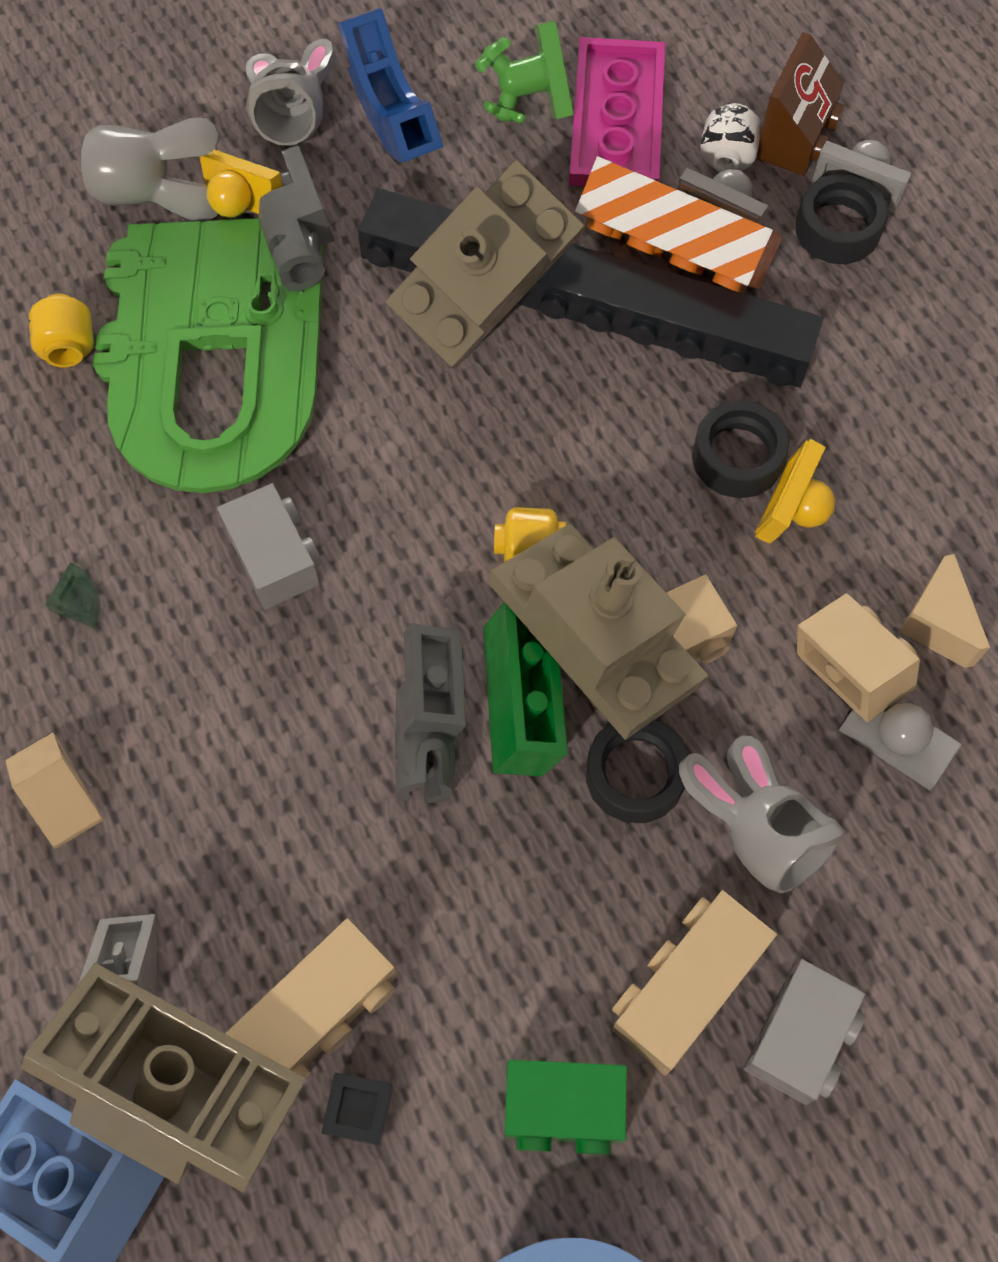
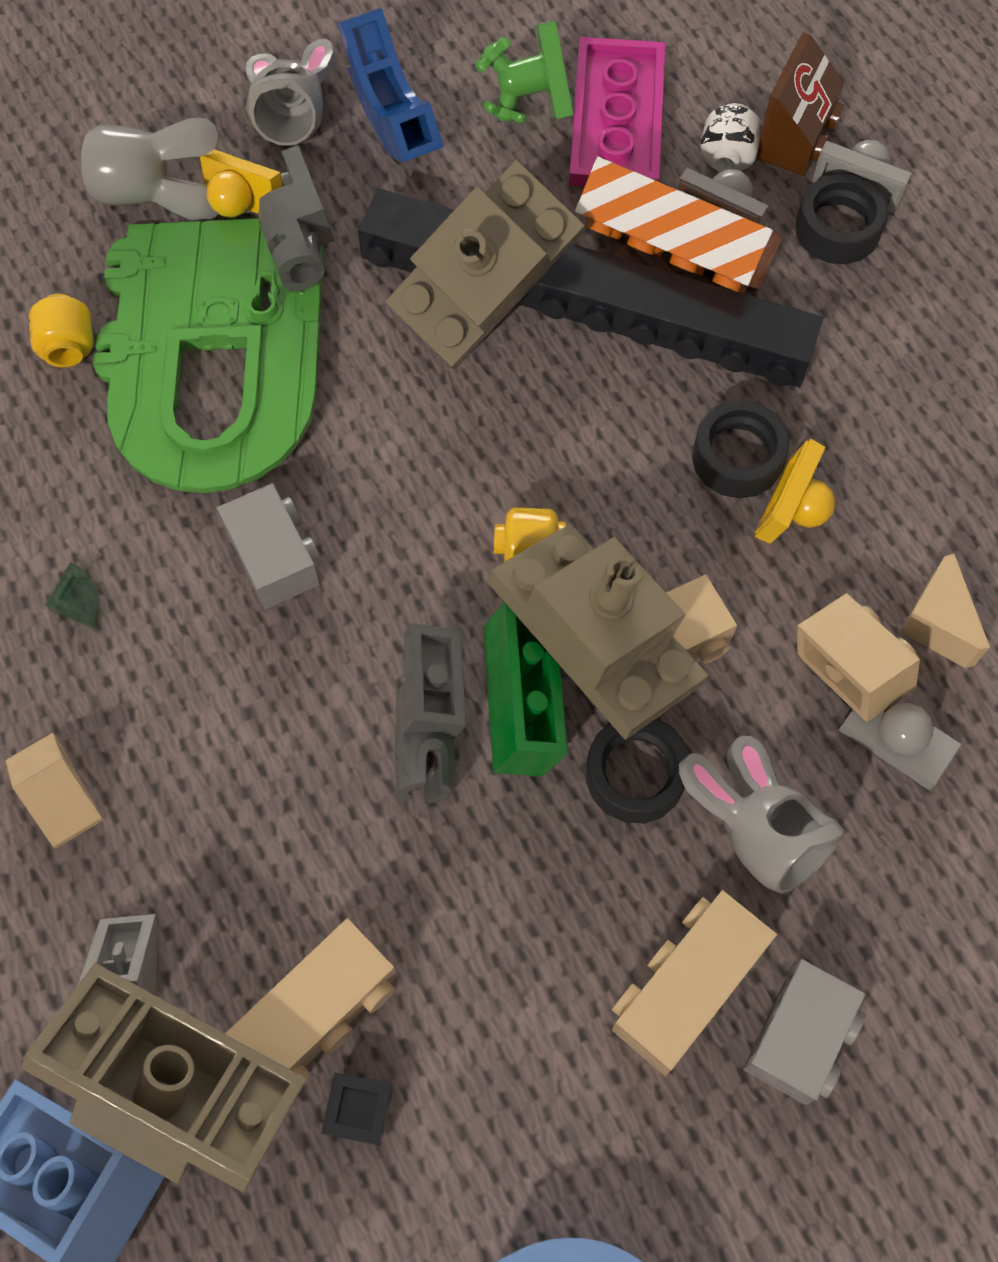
(565, 1104): green brick -> none

